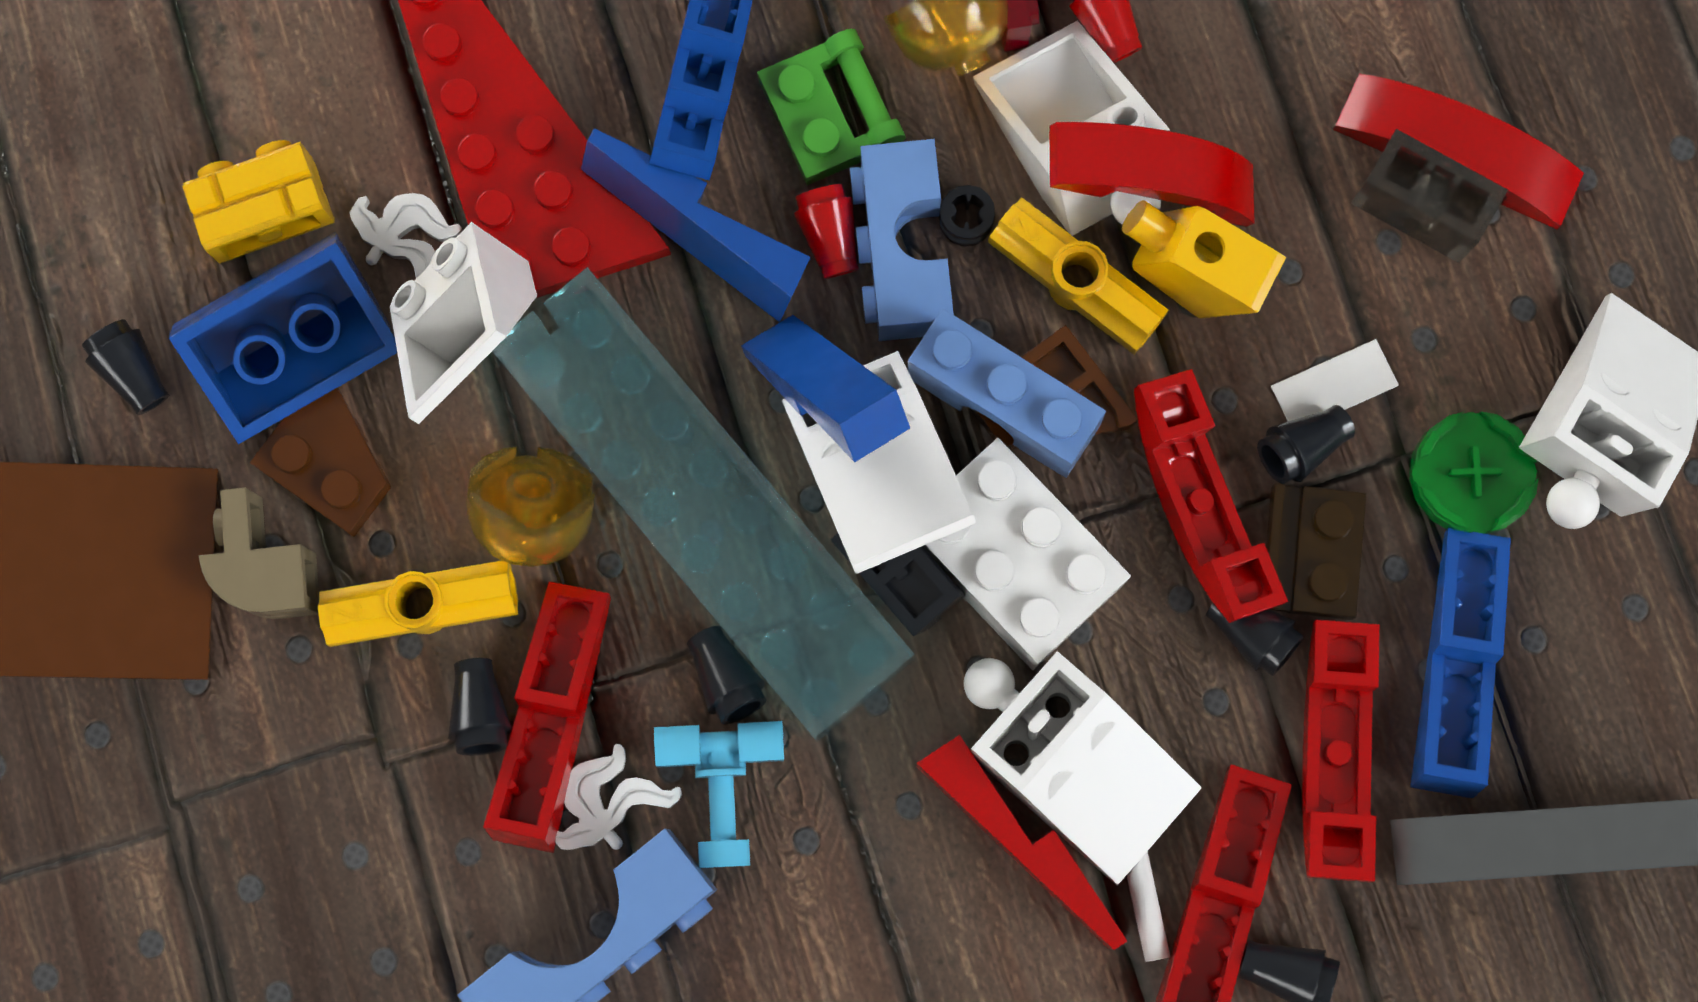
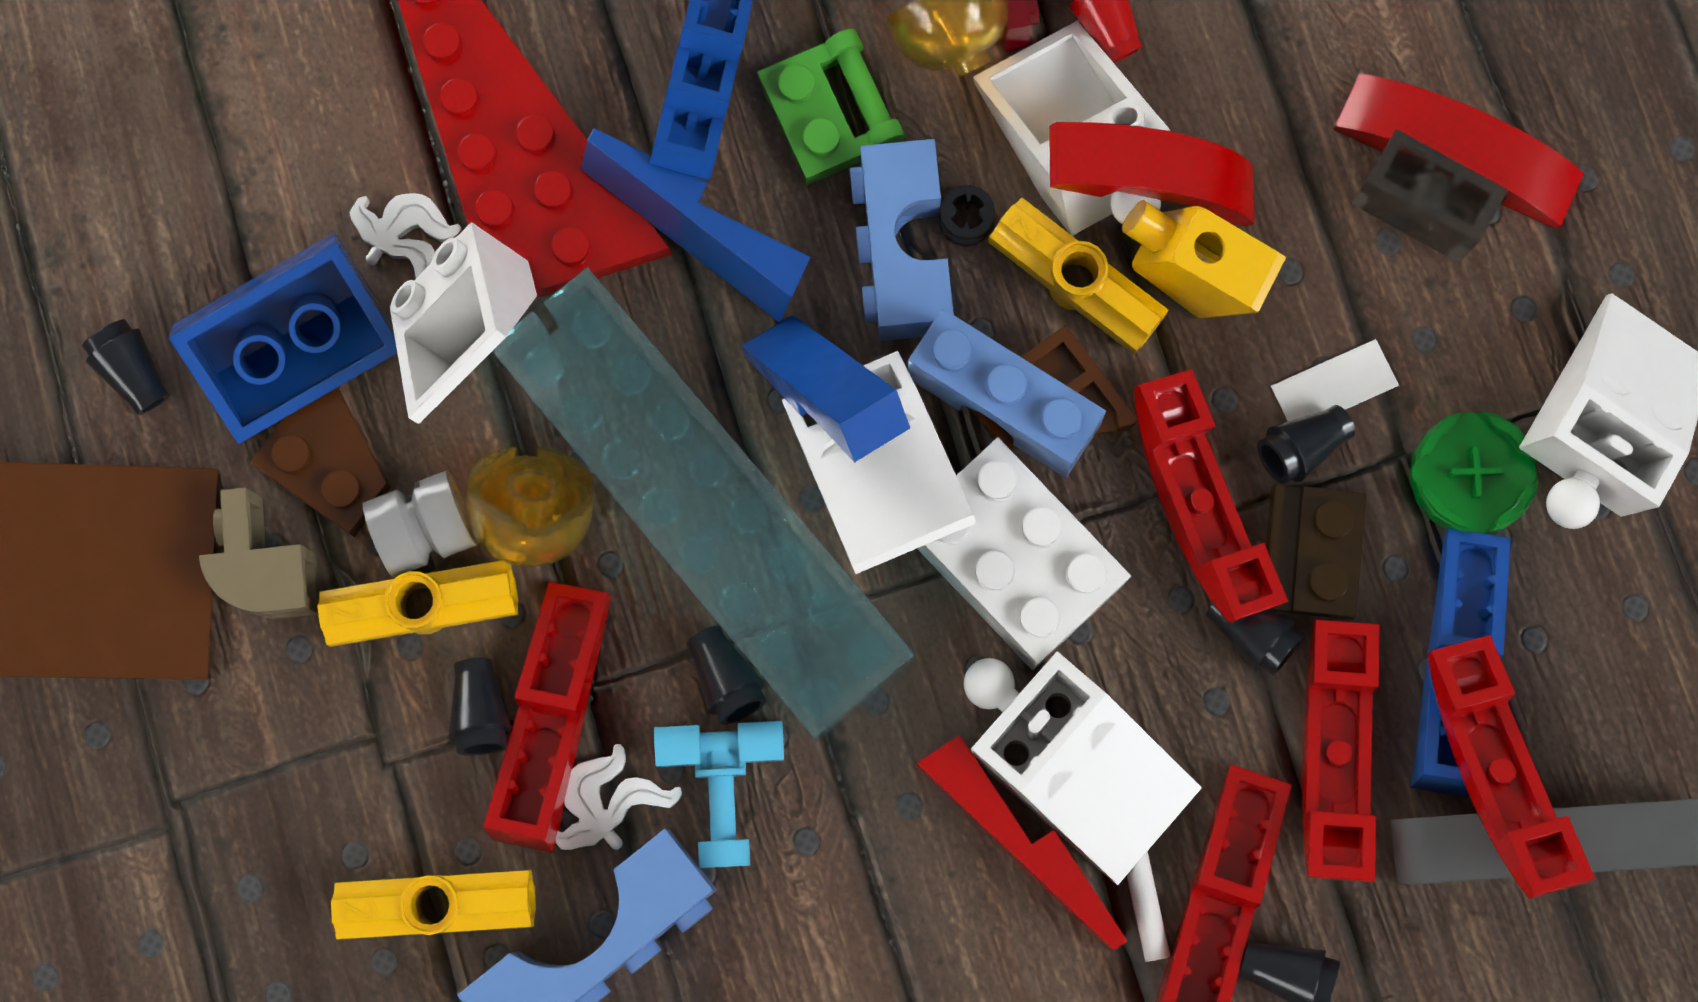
(257, 200): yellow brick -> none
(394, 905): none -> yellow piece
(417, 524): none -> light grey wheel
(829, 229): red cone -> none
(911, 587): black hinge -> none
(1499, 771): none -> red slope

